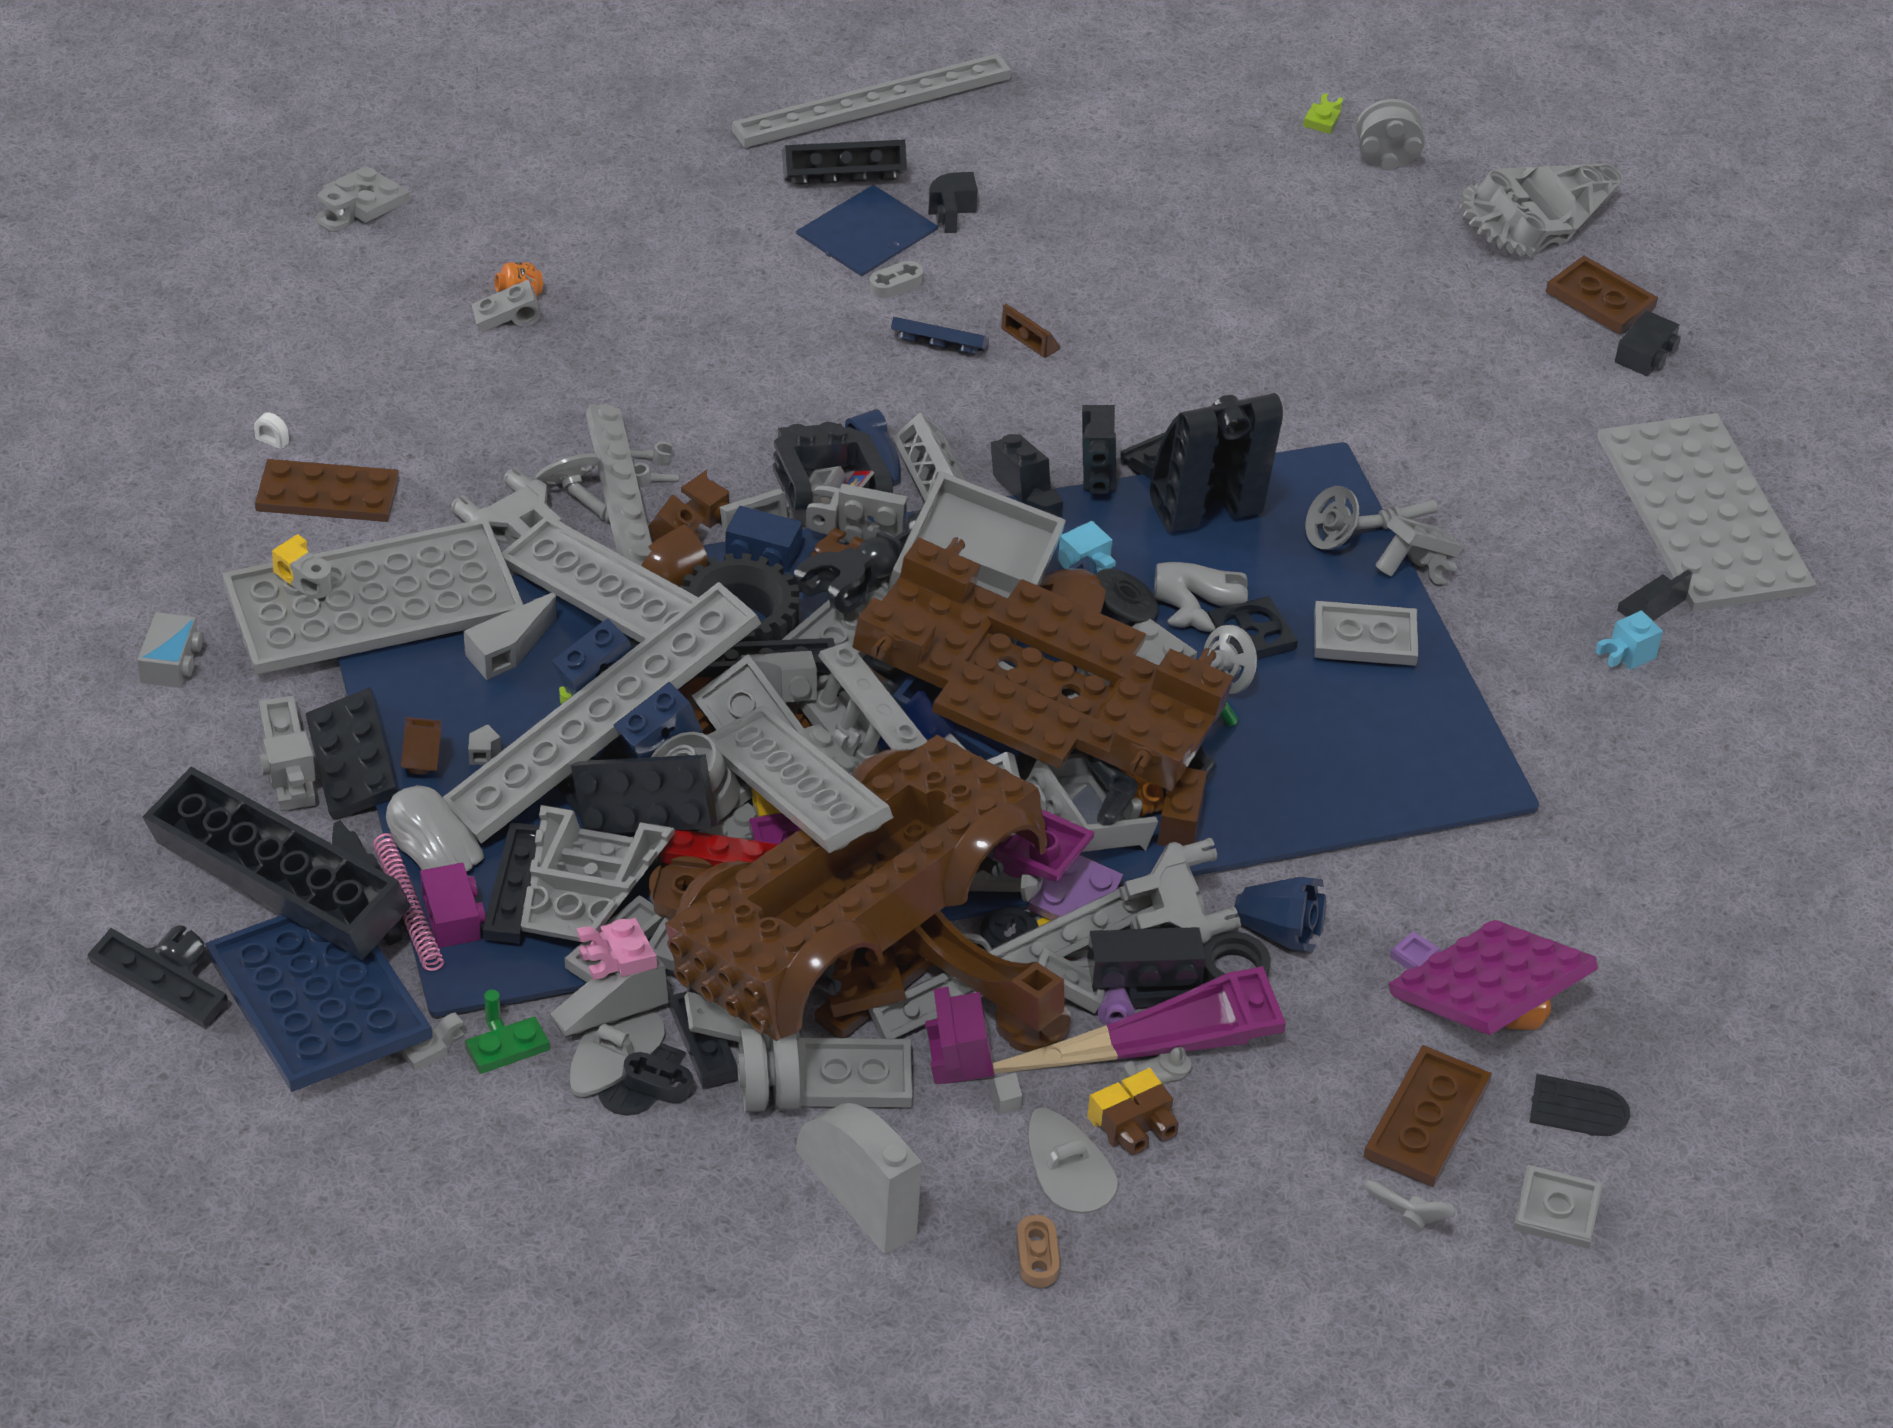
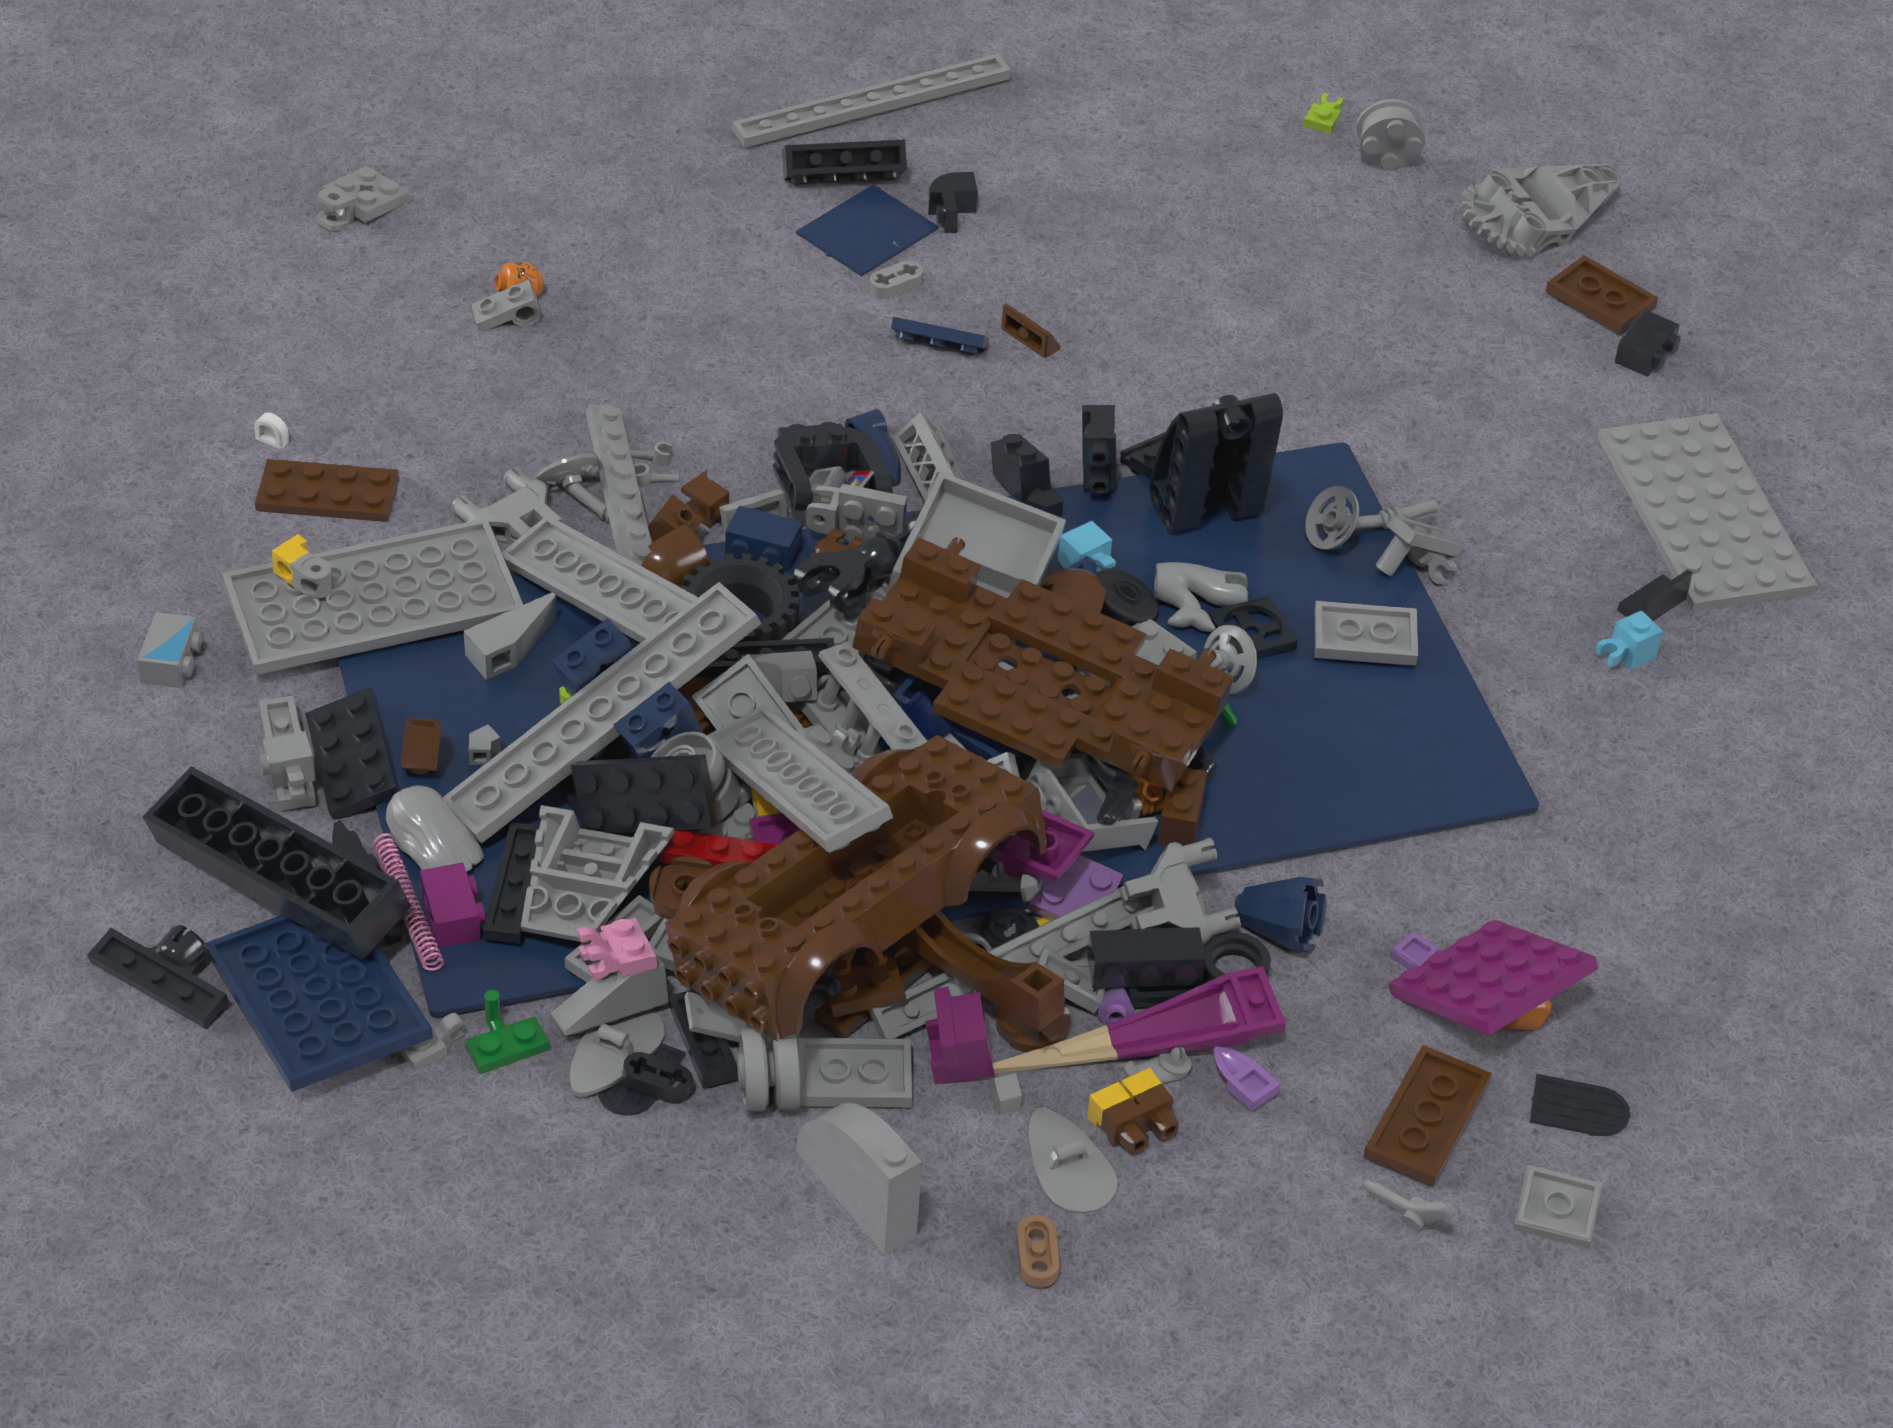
(1245, 1078): none -> medium lavender plate

